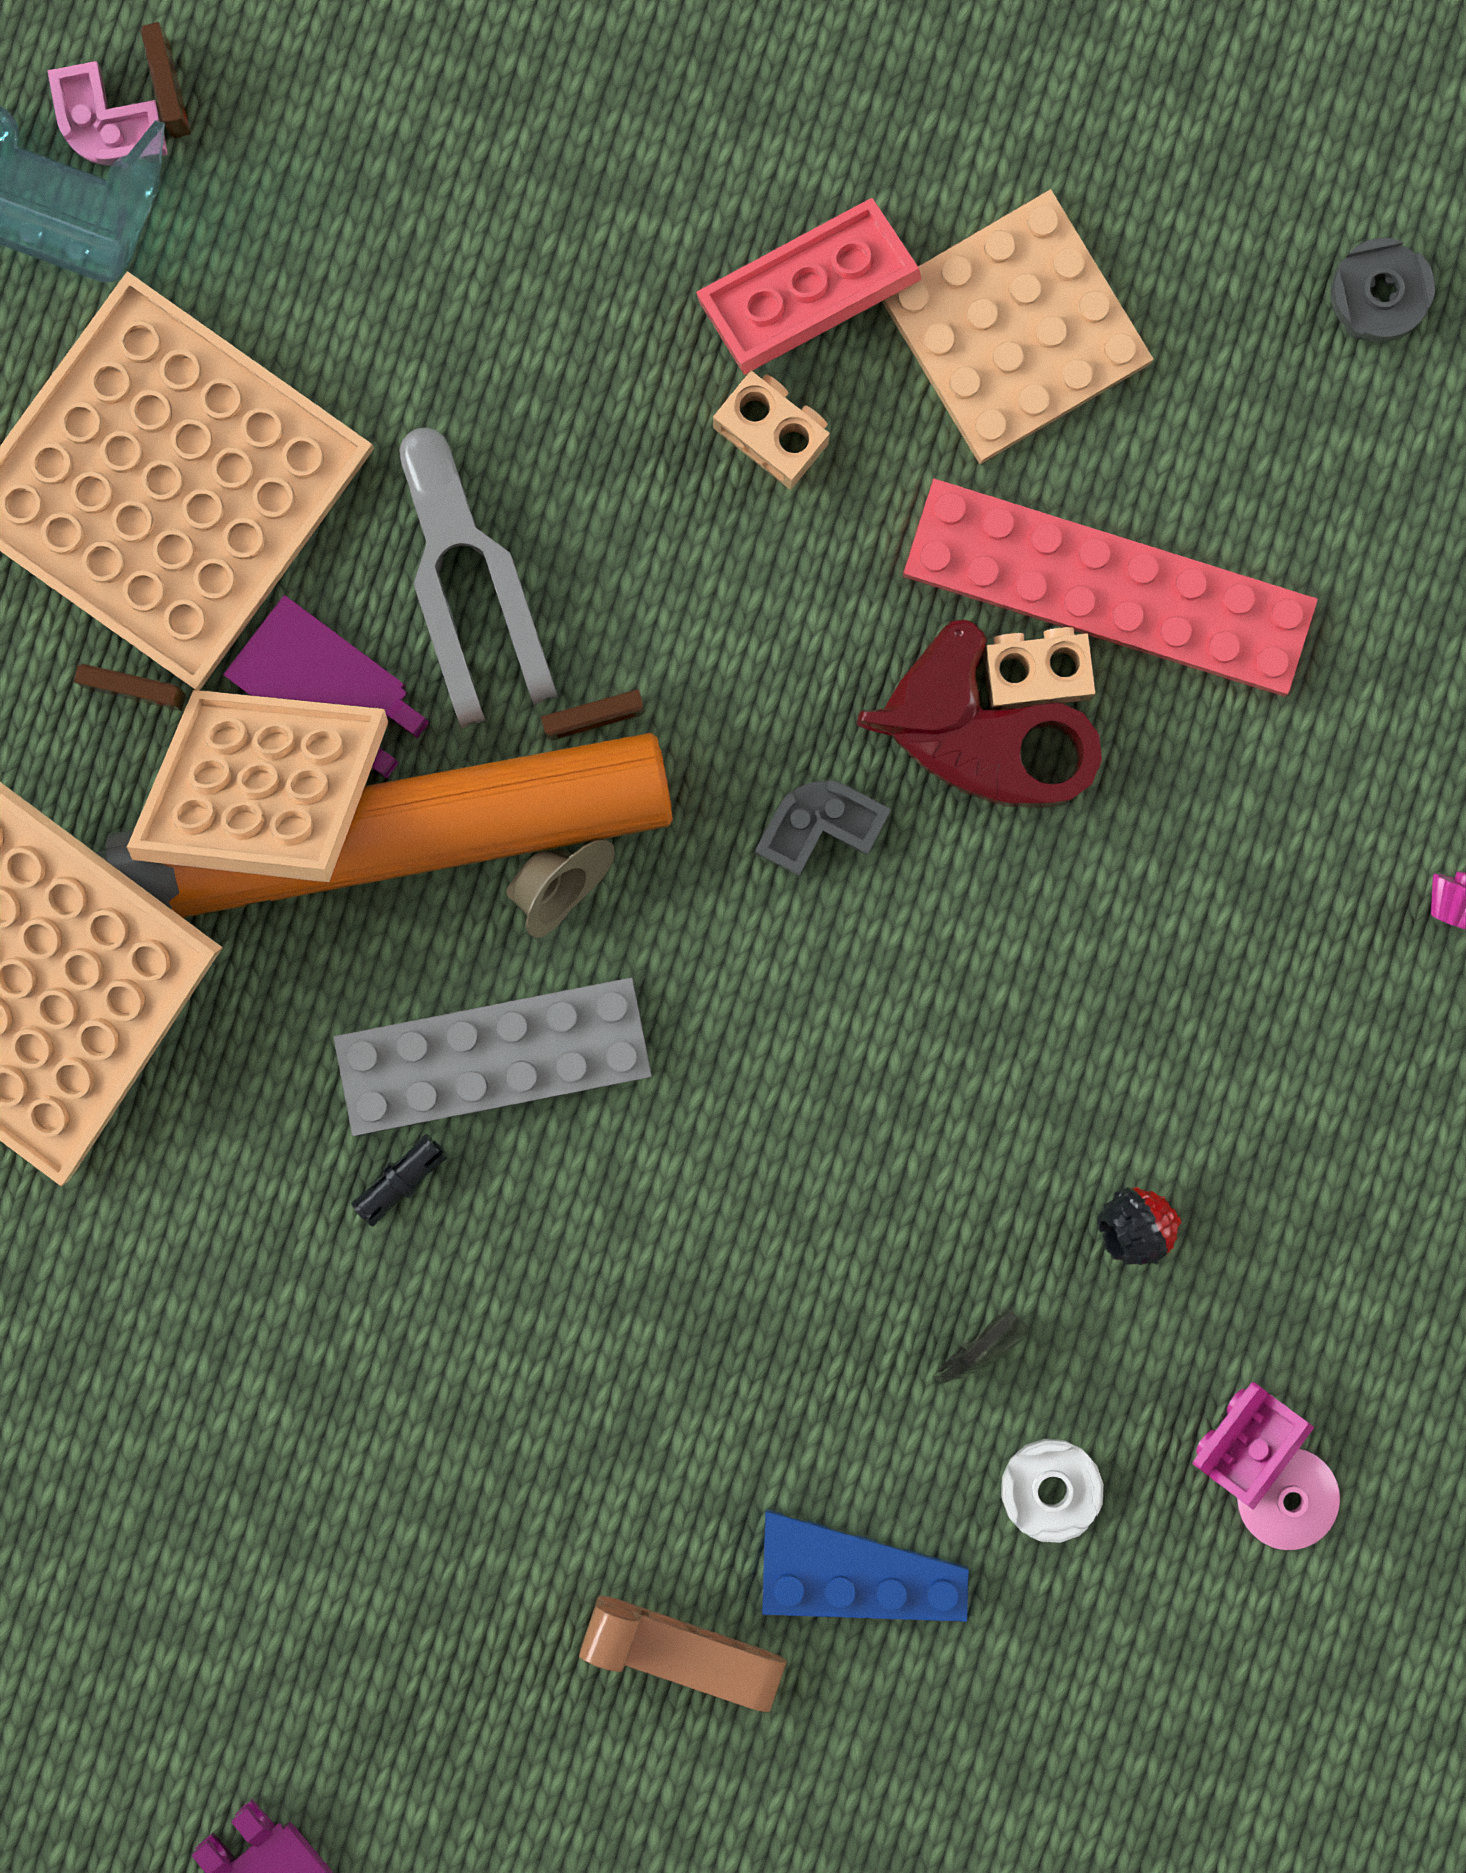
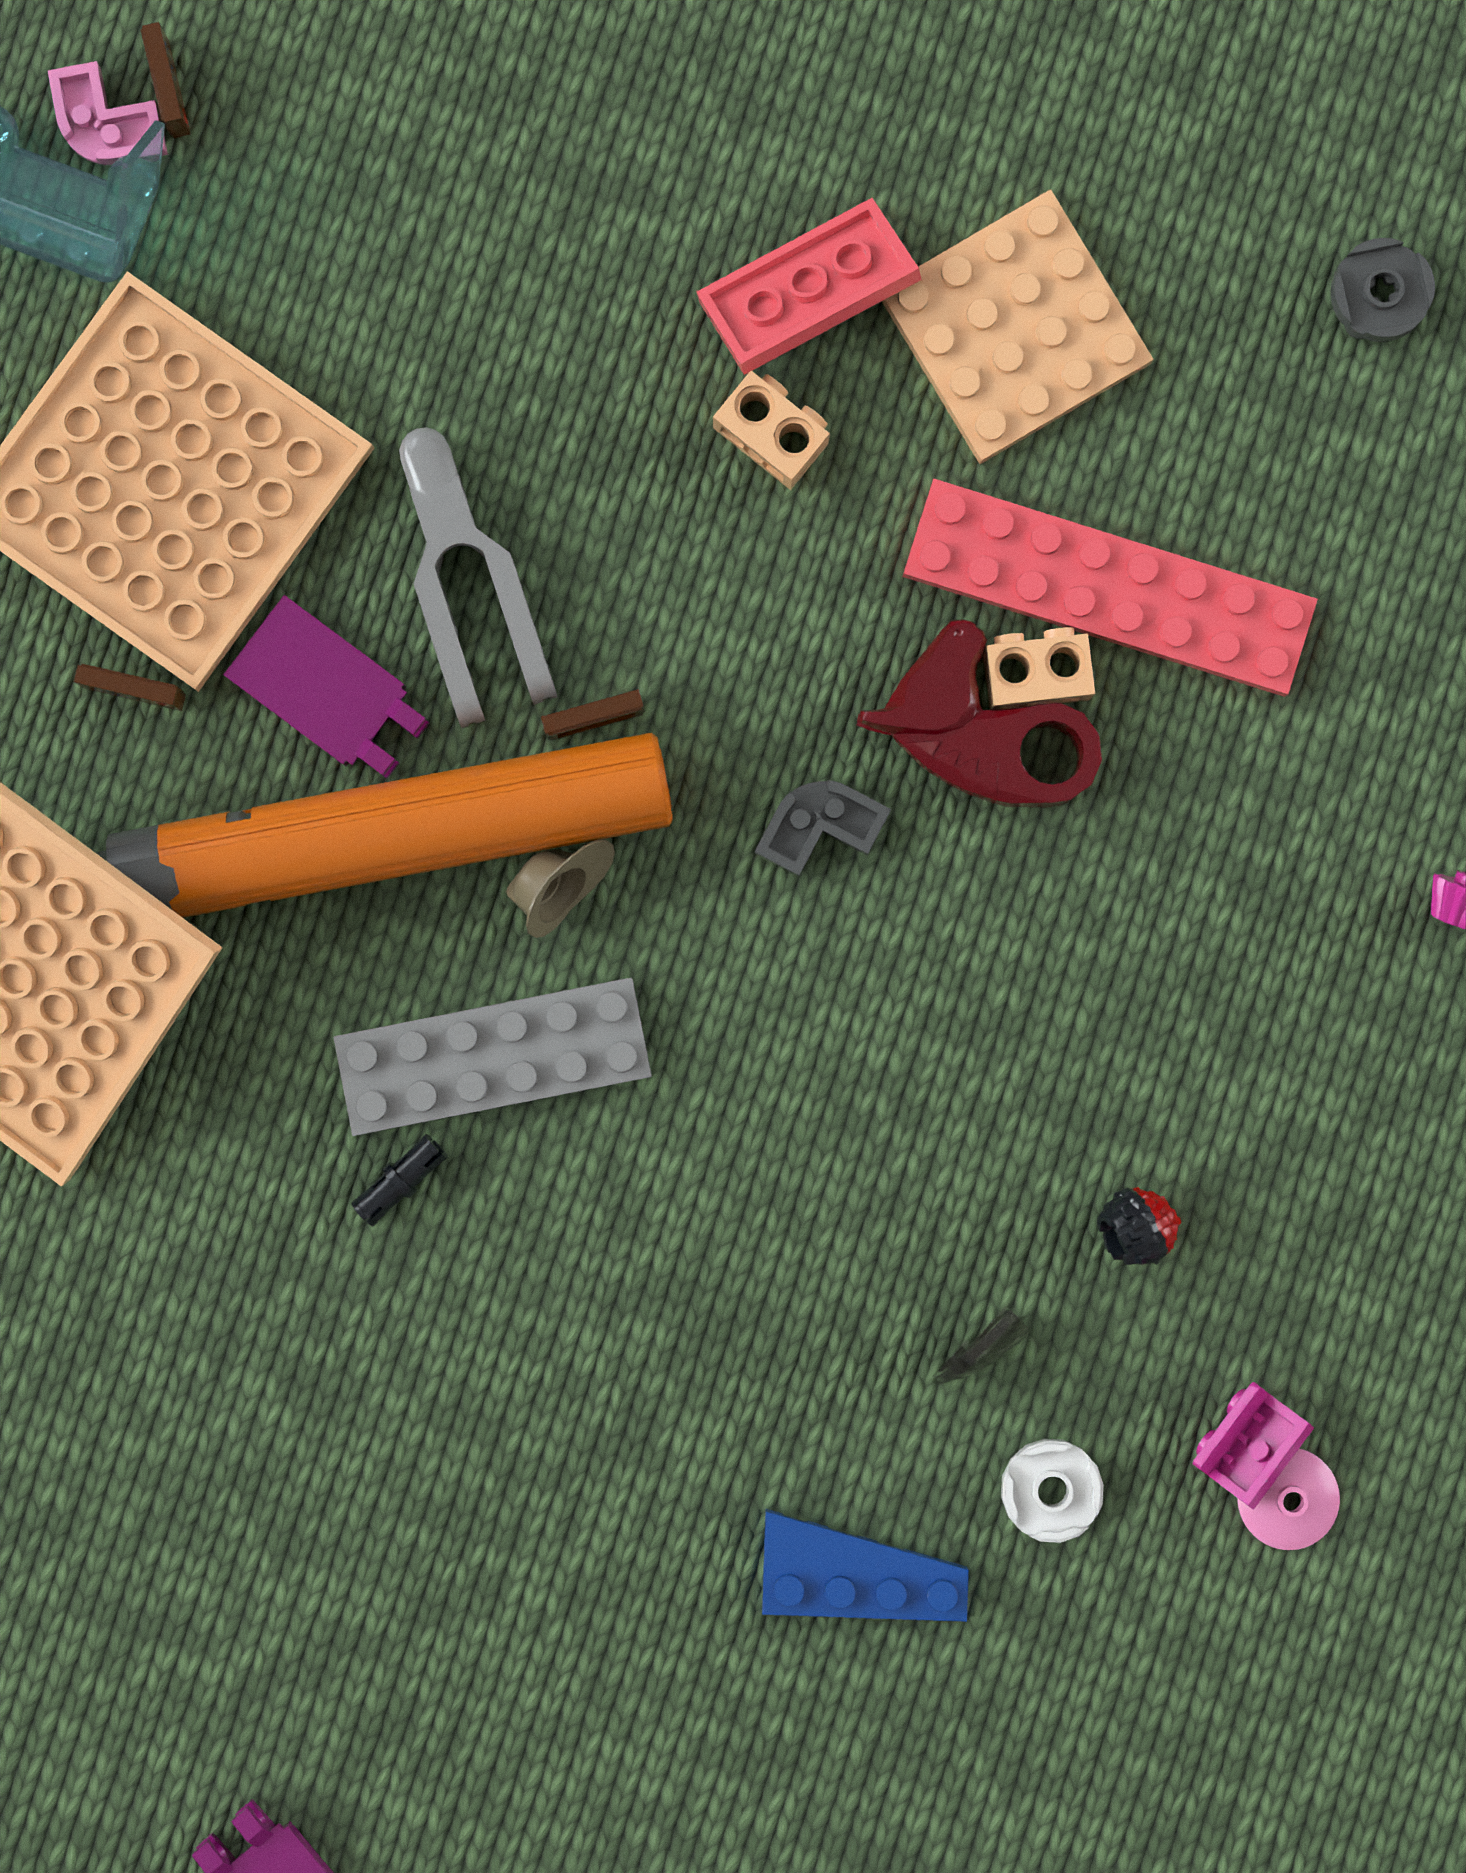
(259, 785): light nougat plate -> none
(681, 1653): nougat beam -> none

